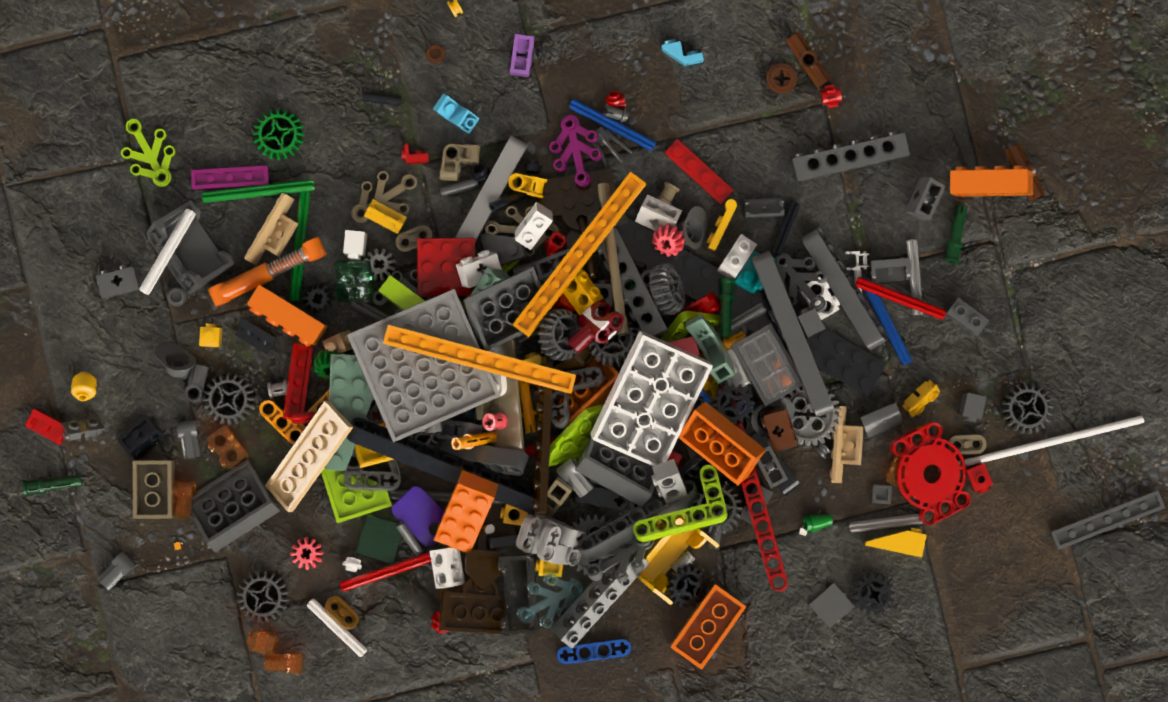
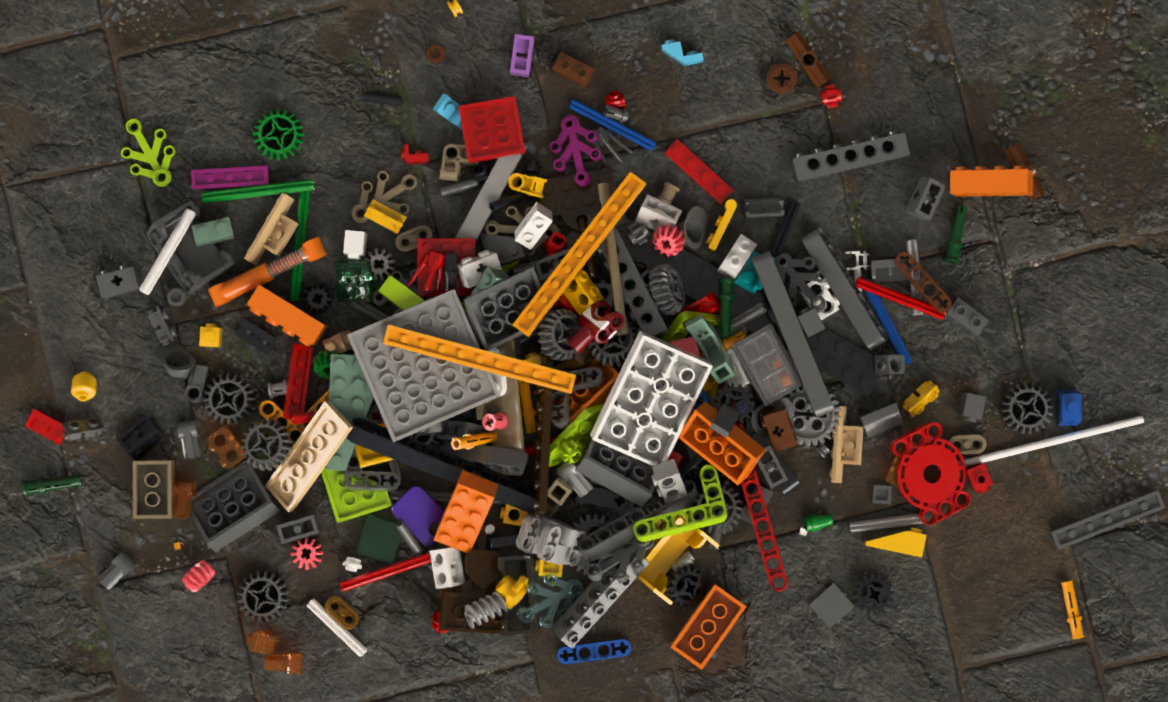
(161, 318): none -> dark grey hinge
(198, 576): none -> coral gear
(212, 232): none -> sand green brick
(274, 457): none -> dark grey gear
(298, 529): none -> dark grey brick
(435, 261): none -> red plant
(450, 270): none -> black axle
(483, 608): none -> light grey piece
(491, 129): none -> red plate
(512, 590): none -> yellow piece
(571, 451): none -> lime gear
(573, 70): none -> reddish brown brick
(637, 233): none -> dark grey gear
(724, 420): none -> dark grey tile
(889, 364): none -> dark grey brick
(920, 284): none -> reddish brown beam
(1069, 407): none -> blue torso
(1077, 633): none -> light orange pin

